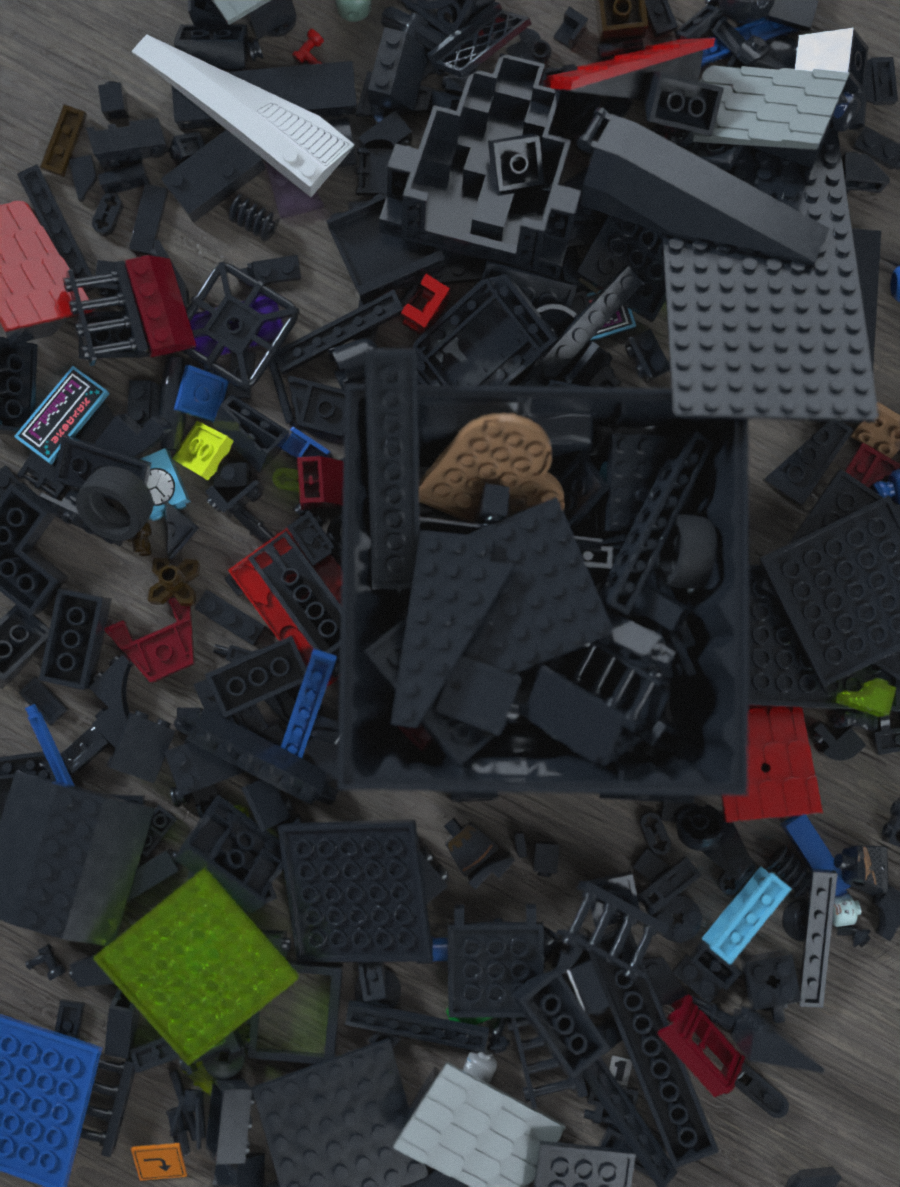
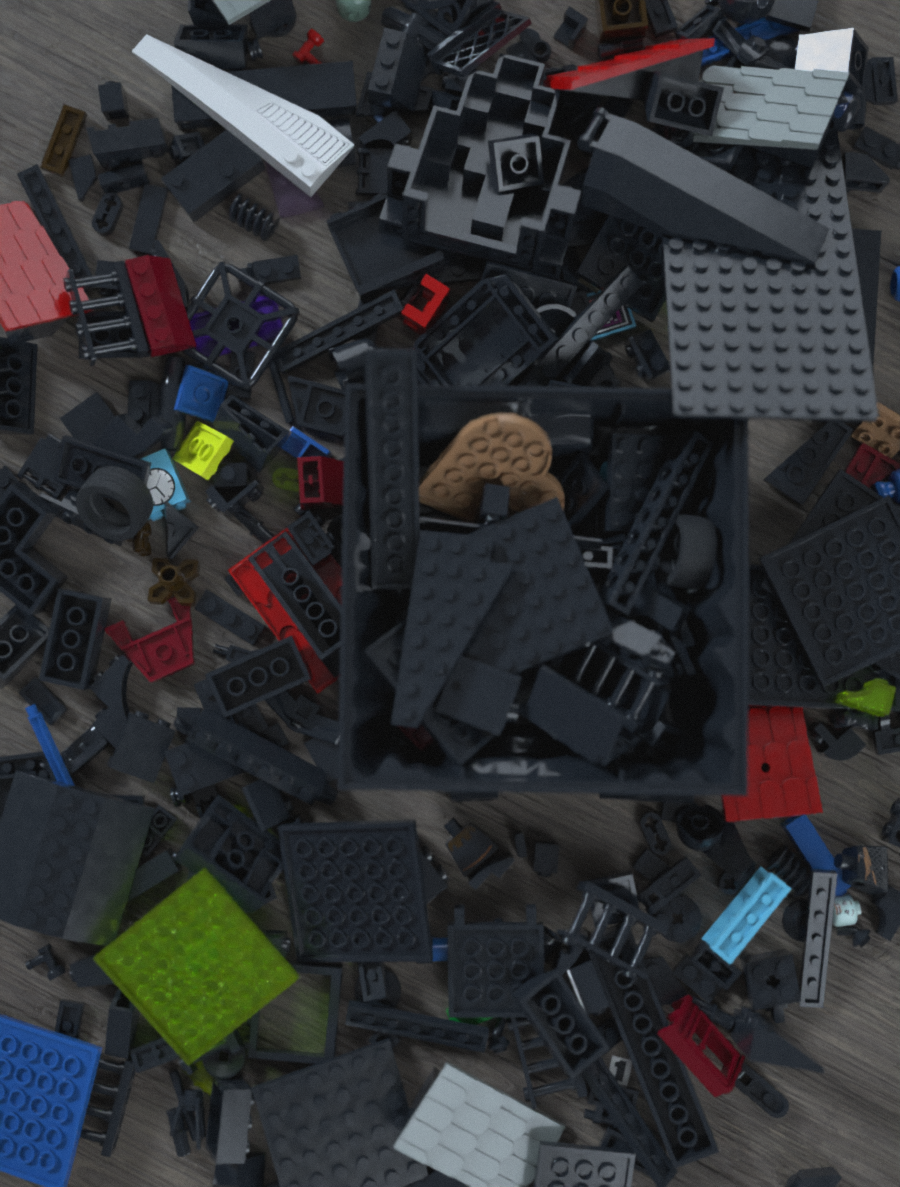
(62, 414): tile -> none
(159, 1161): orange piece -> none
(308, 702): blue plate -> none
(481, 1065): light grey head -> none

